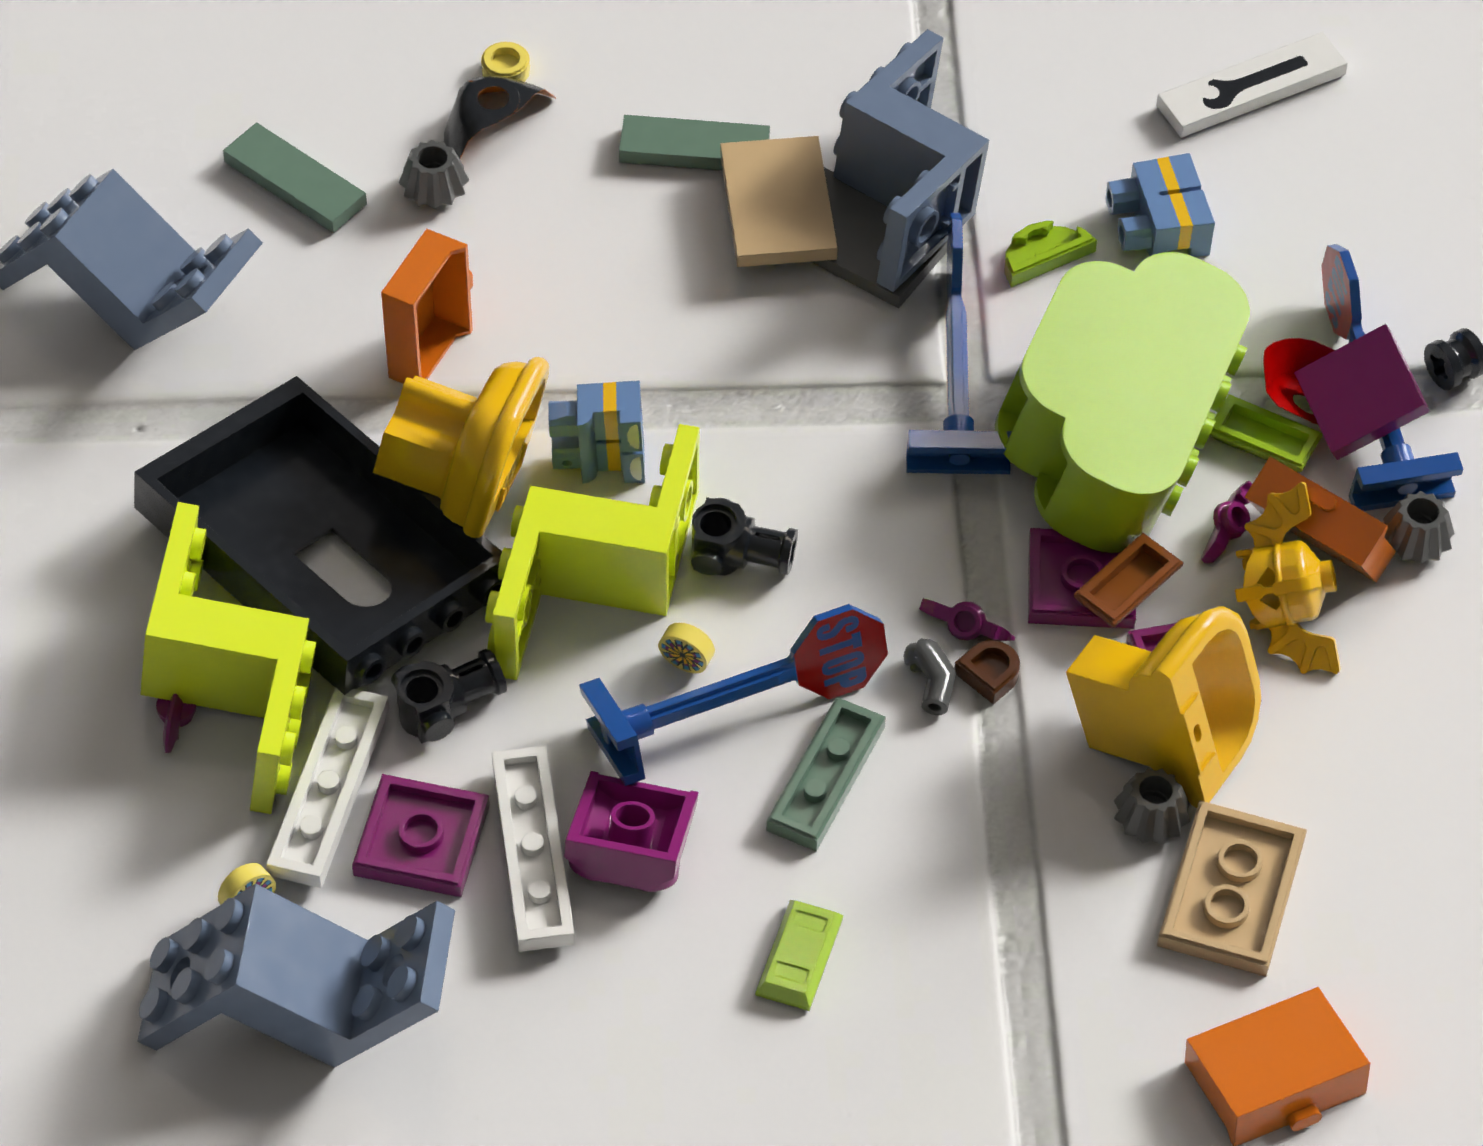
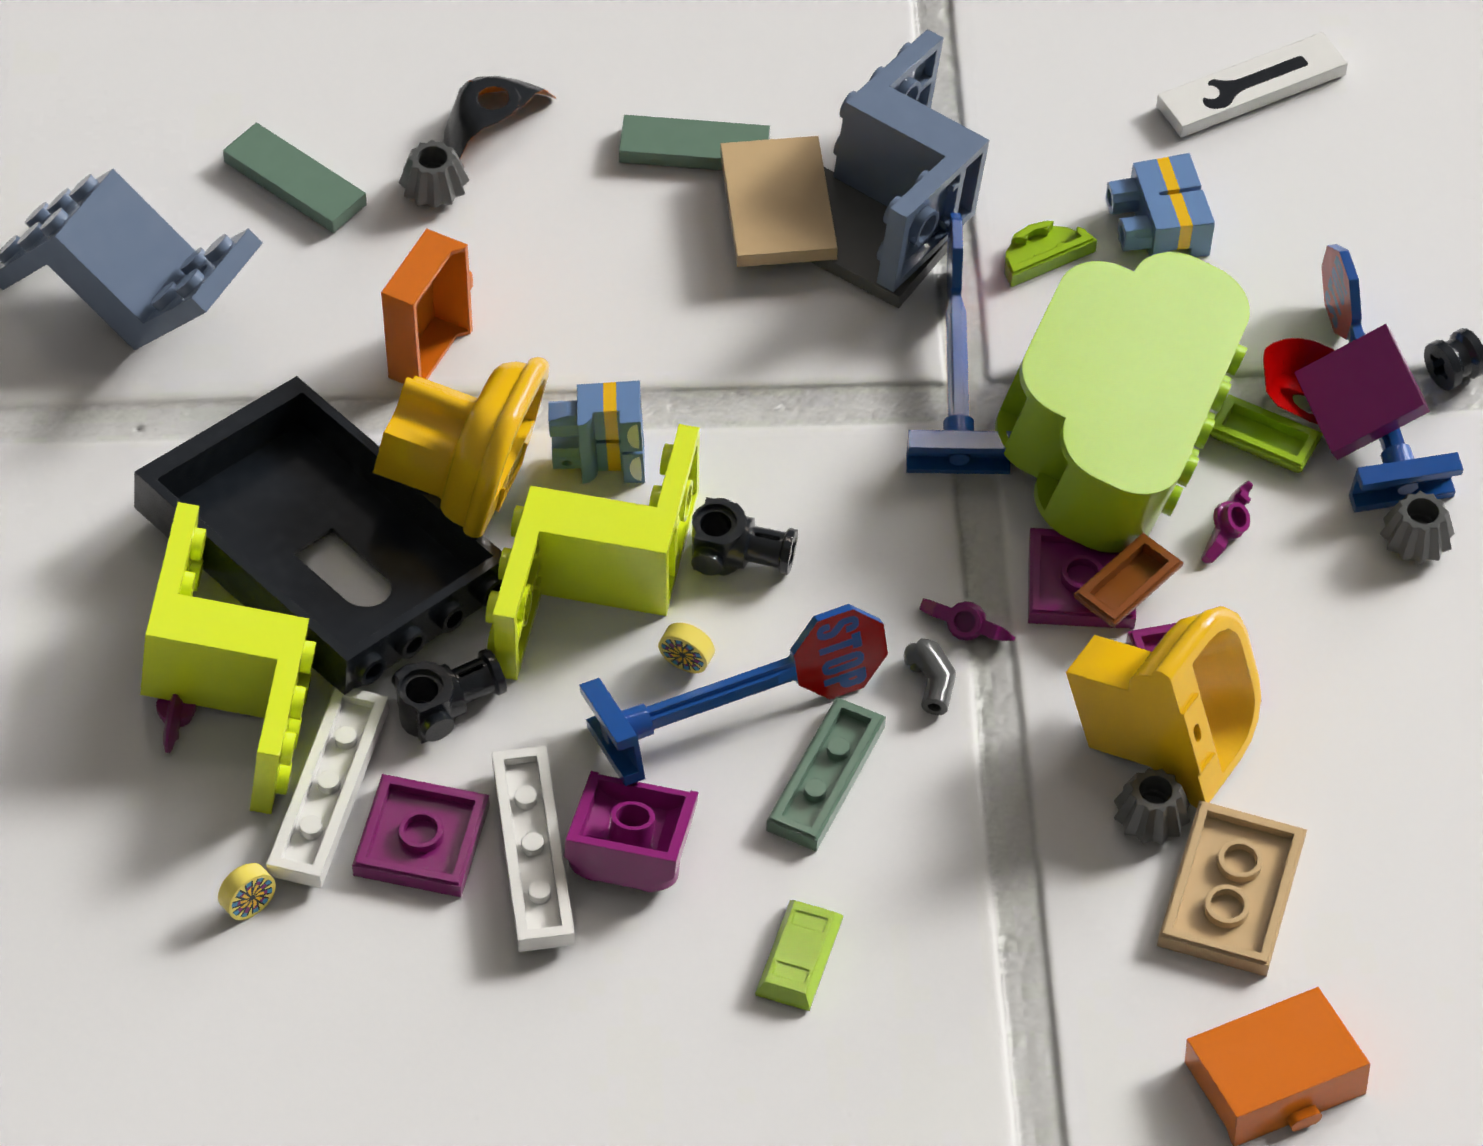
(296, 976): sand blue bracket -> none
(506, 60): light yellow tile -> none
(989, 669): reddish brown tile -> none
(1288, 583): yellow helmet -> none
(1334, 523): orange container -> none

